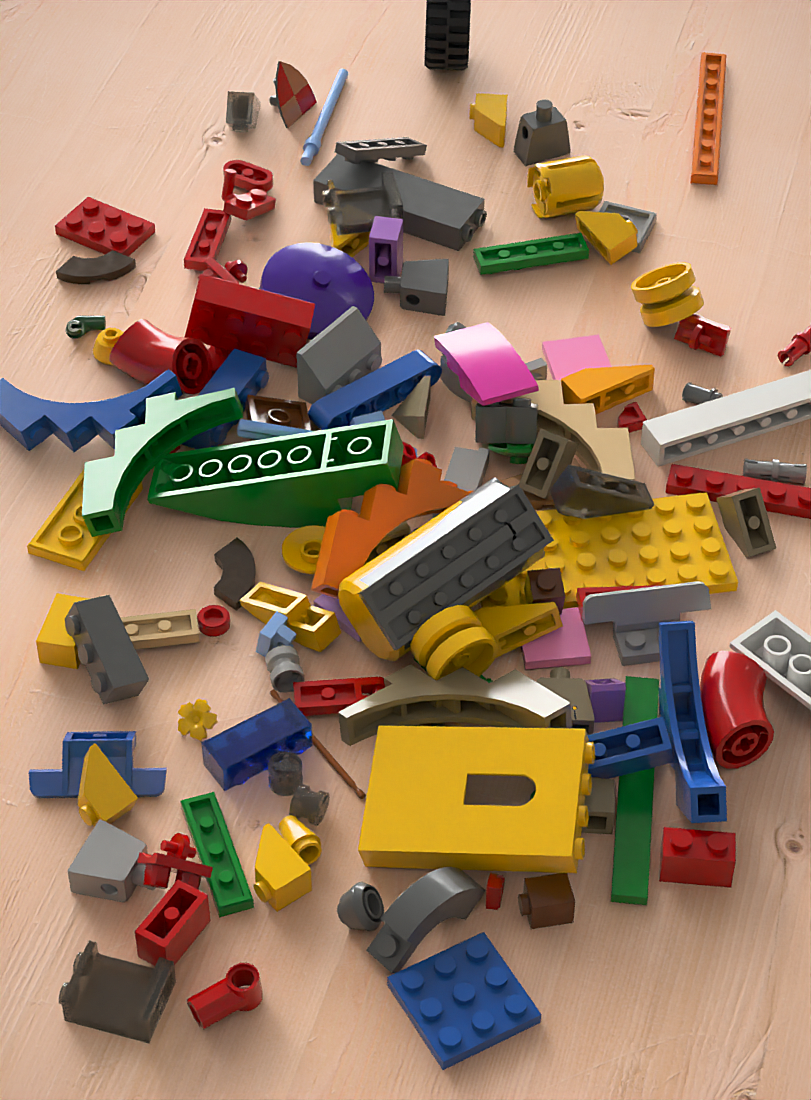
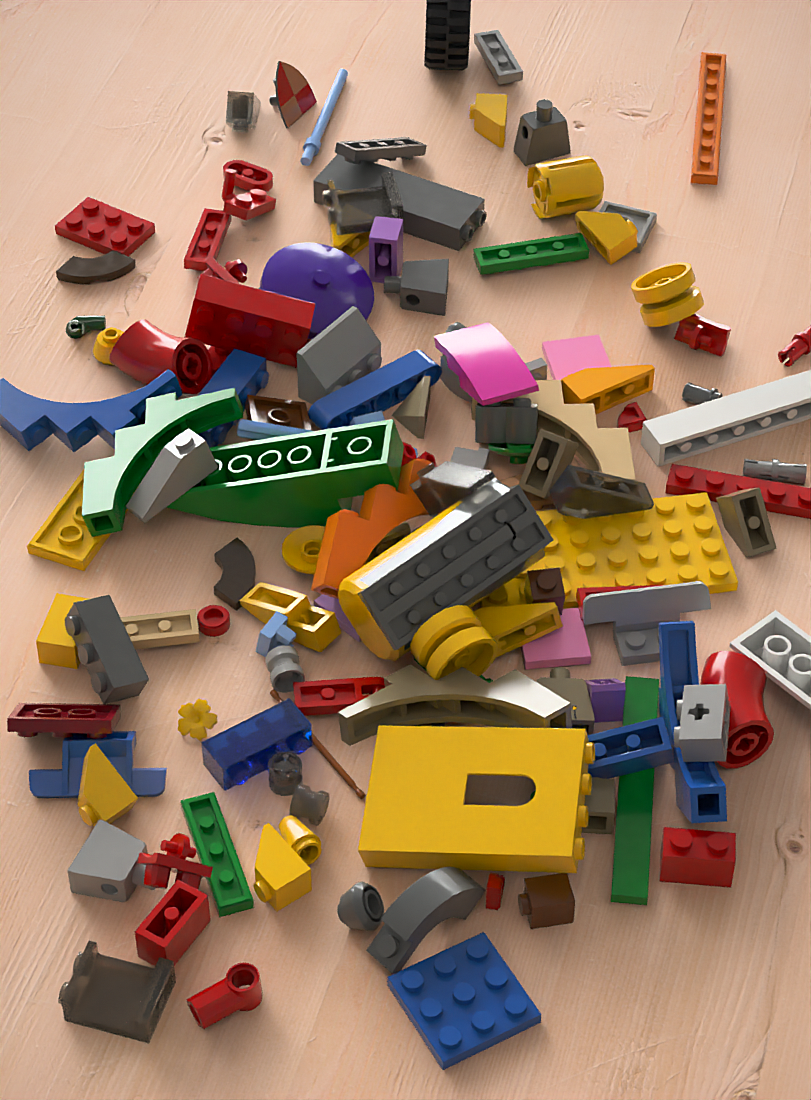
(64, 719): none -> dark red plate
(173, 473): none -> light grey slope
(448, 484): none -> clear smoke slope
(498, 57): none -> light grey plate
(703, 723): none -> light grey brick

